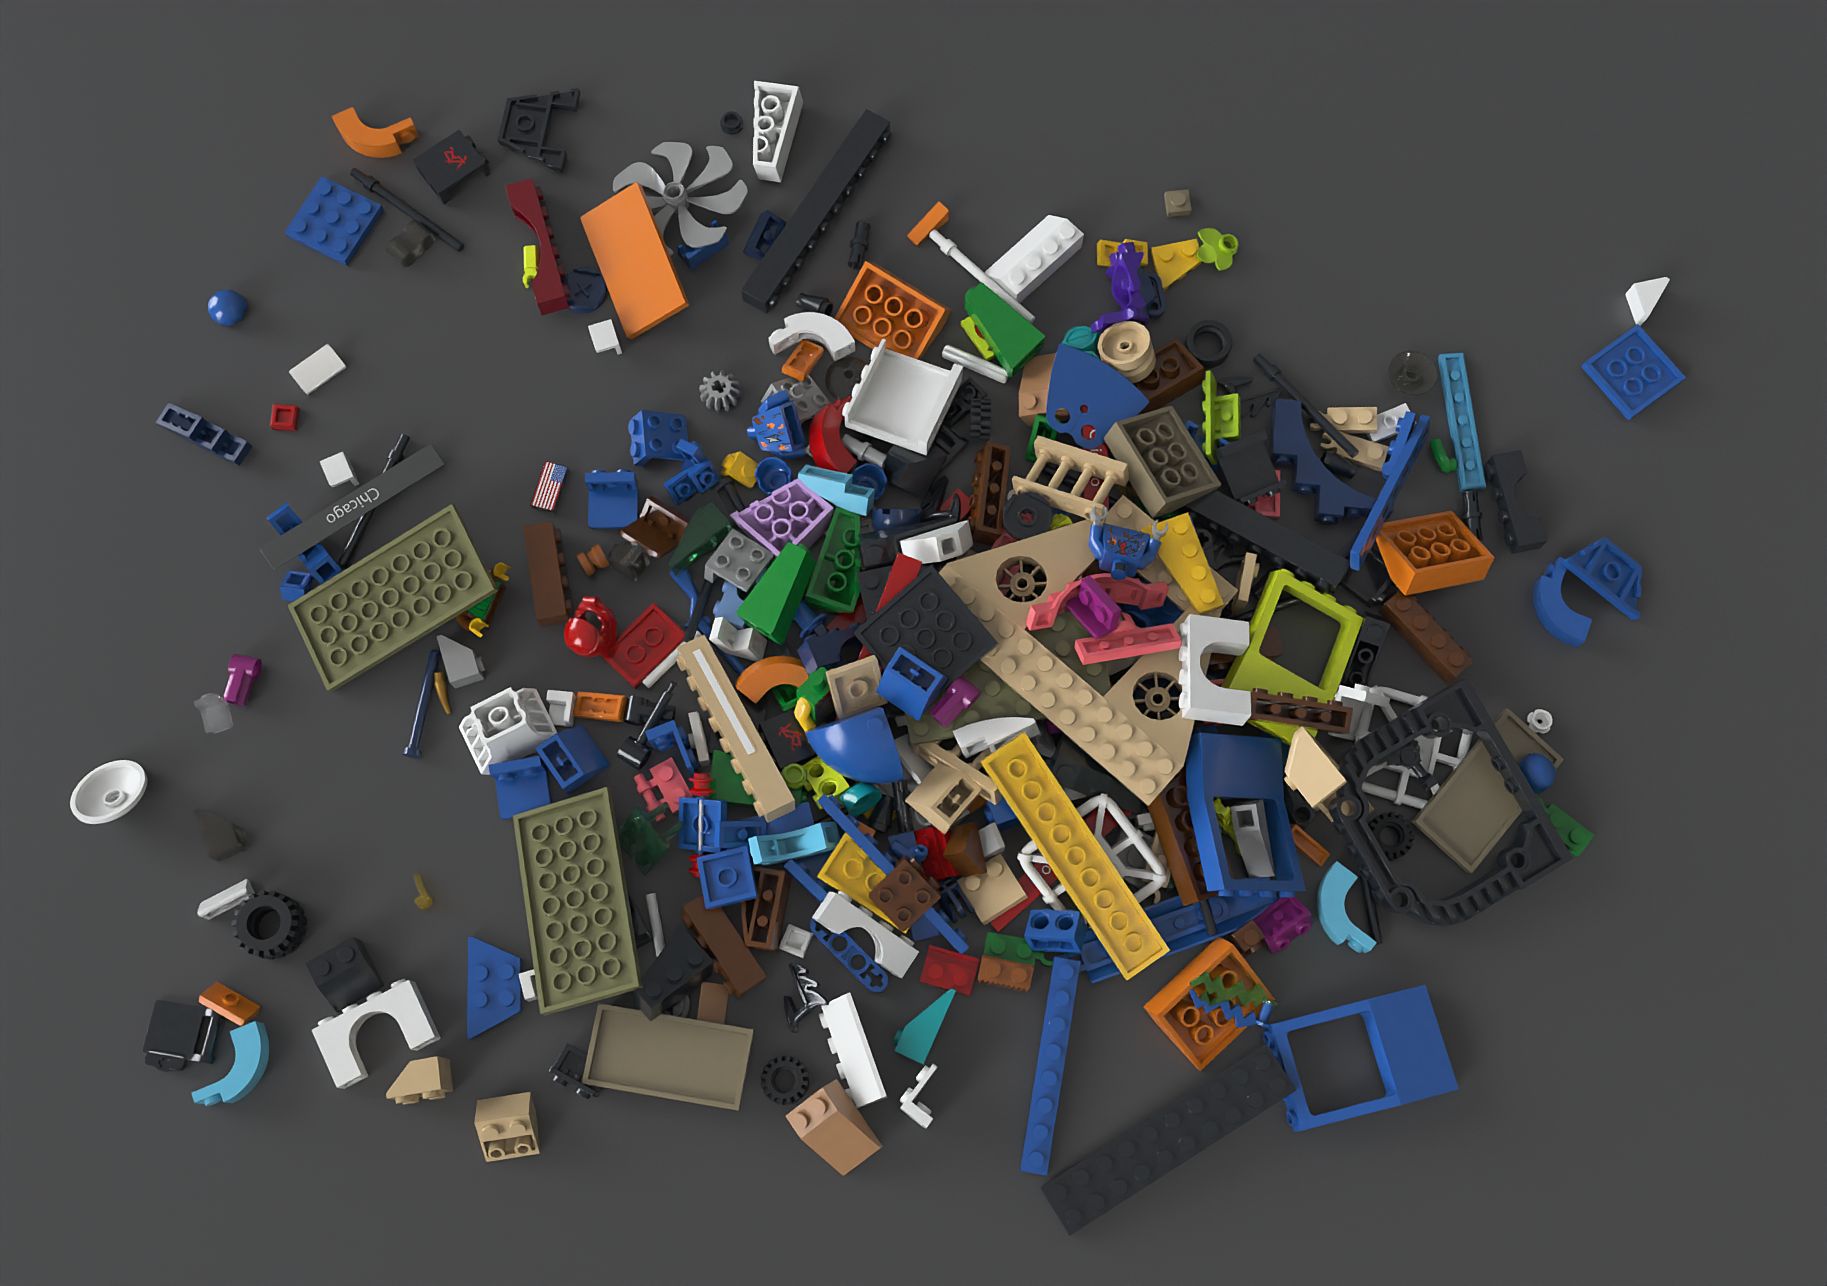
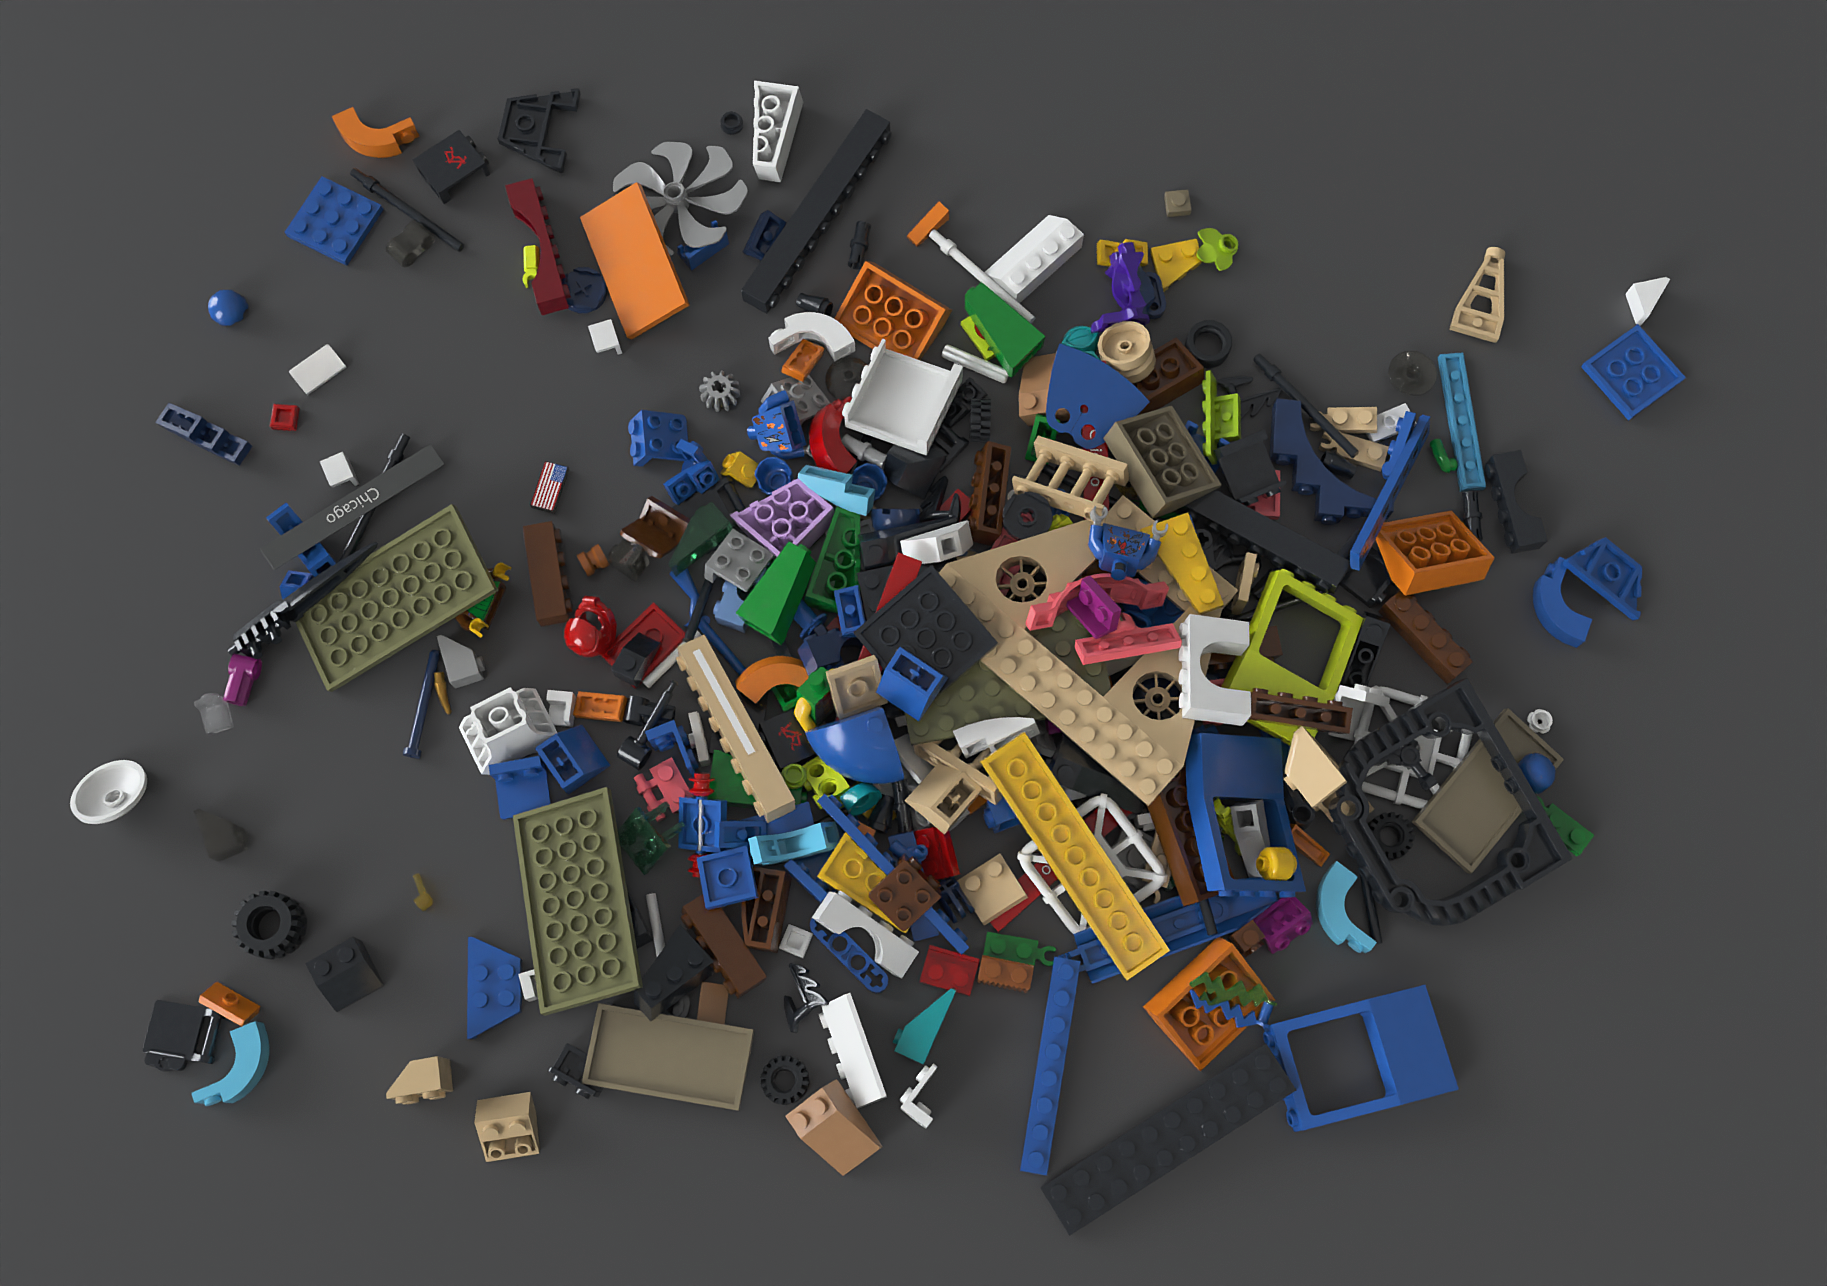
(225, 900): white slope -> none
(268, 623): none -> black piece
(338, 1035): white arch -> none
(612, 498): blue bracket -> none
(635, 659): none -> black slope
(741, 643): white slope -> none
(850, 609): none -> blue slope
(959, 697): magenta piece -> none
(965, 850): reddish brown slope -> none
(991, 841): light grey slope -> none
(1055, 930): blue brick -> none
(1276, 863): none -> yellow head
(1475, 322): none -> tan plate

